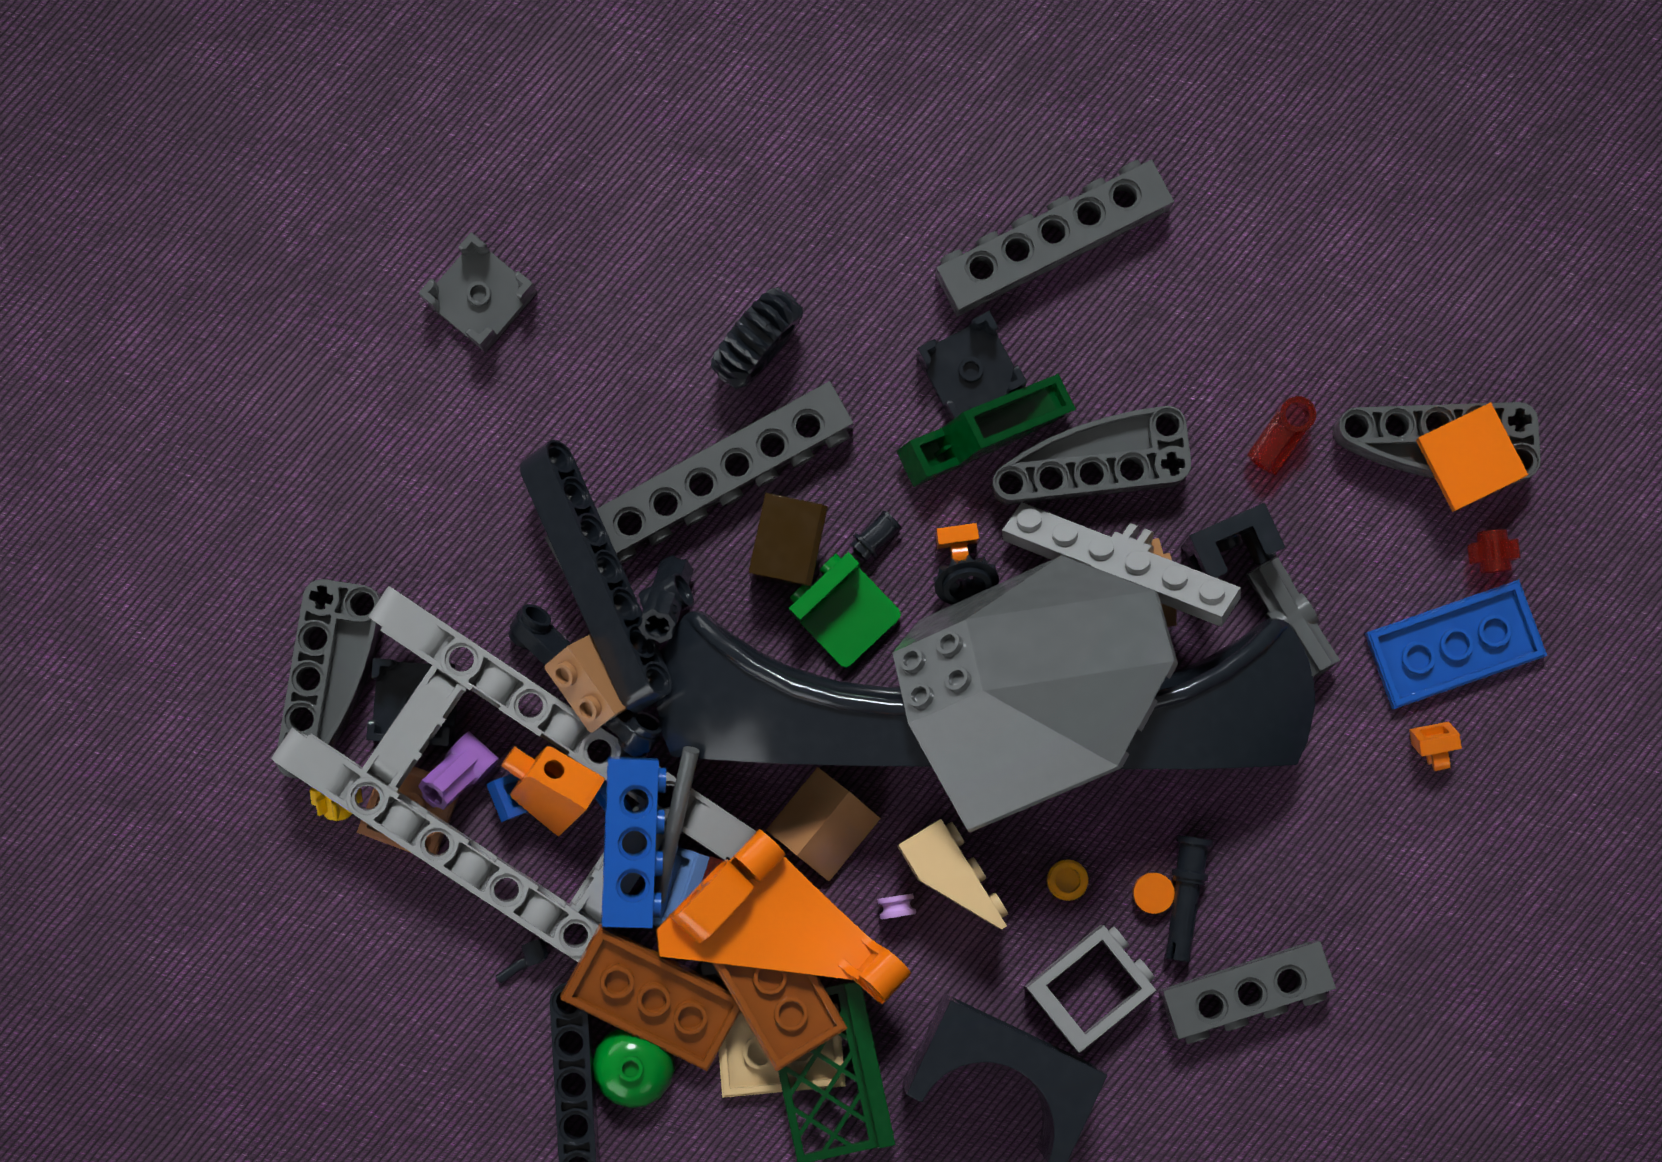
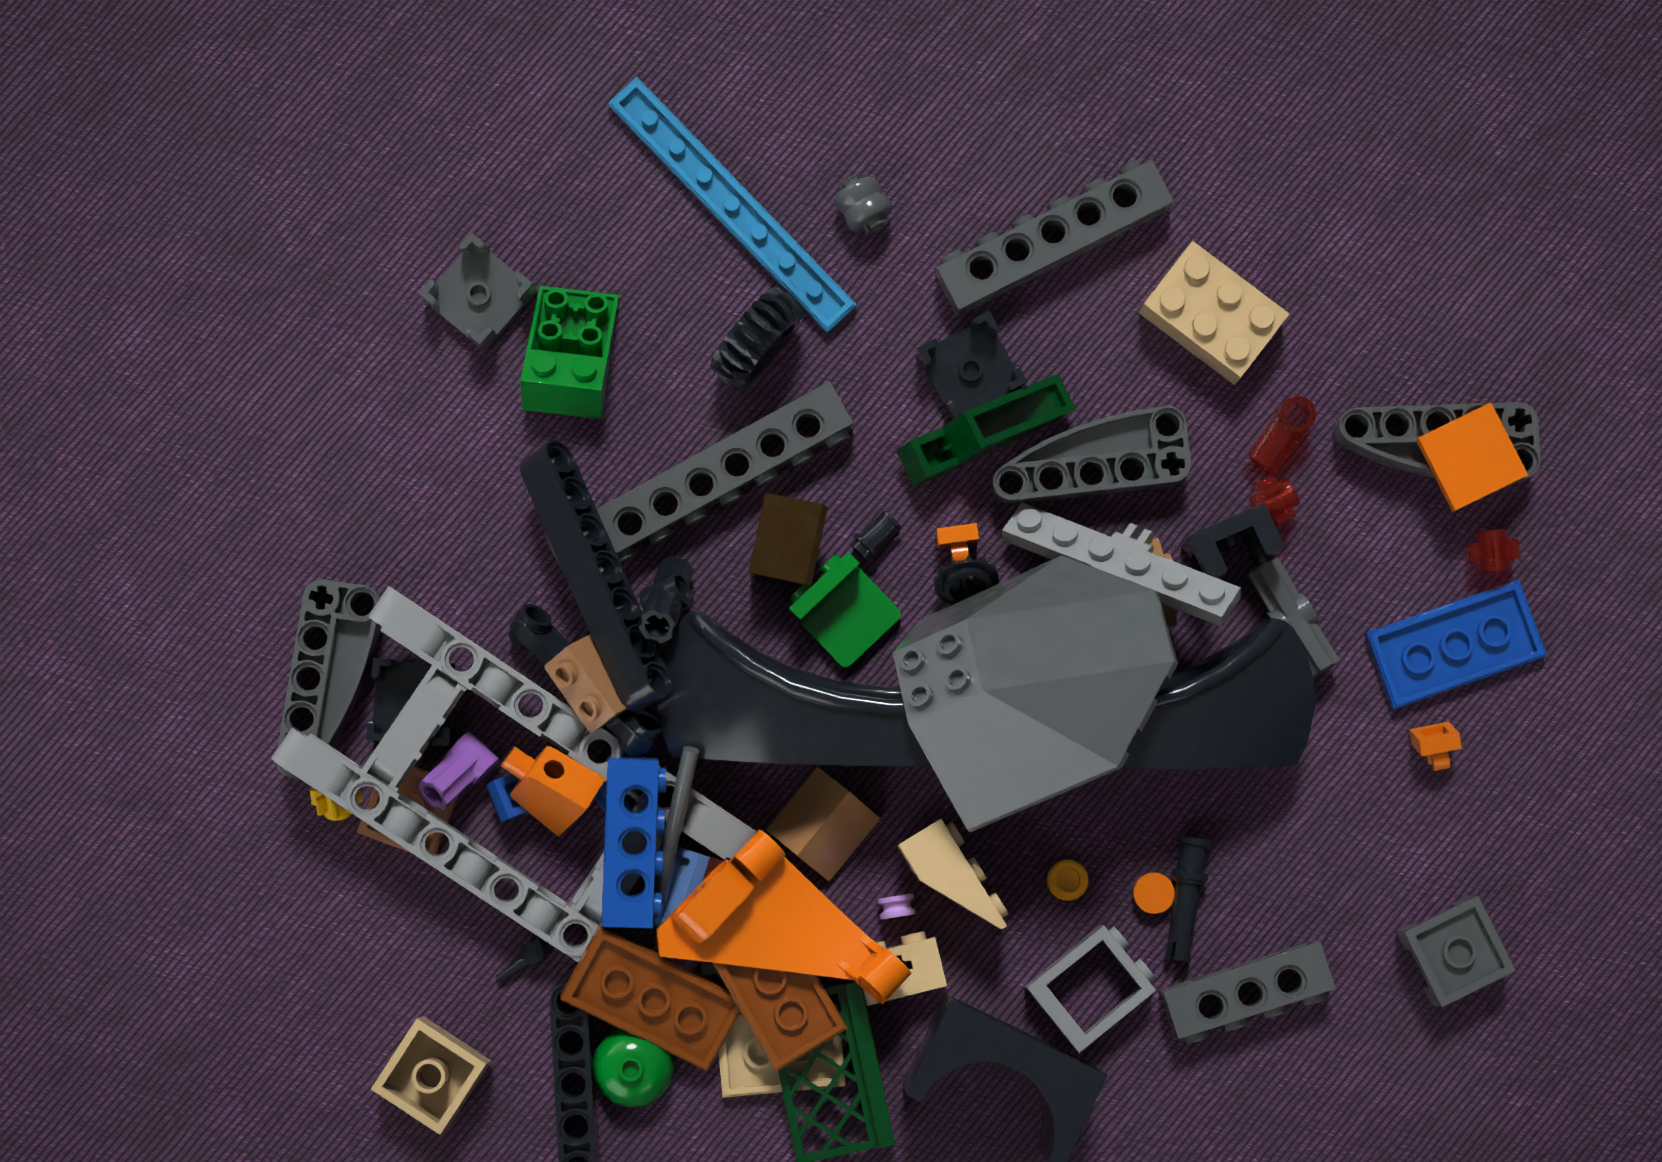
(431, 1075): none -> tan brick
(569, 352): none -> green slope
(732, 205): none -> dark azure tile
(863, 204): none -> dark grey piece
(925, 969): none -> tan brick
(1213, 313): none -> tan brick
(1278, 497): none -> clear red gear
(1457, 951): none -> dark grey panel

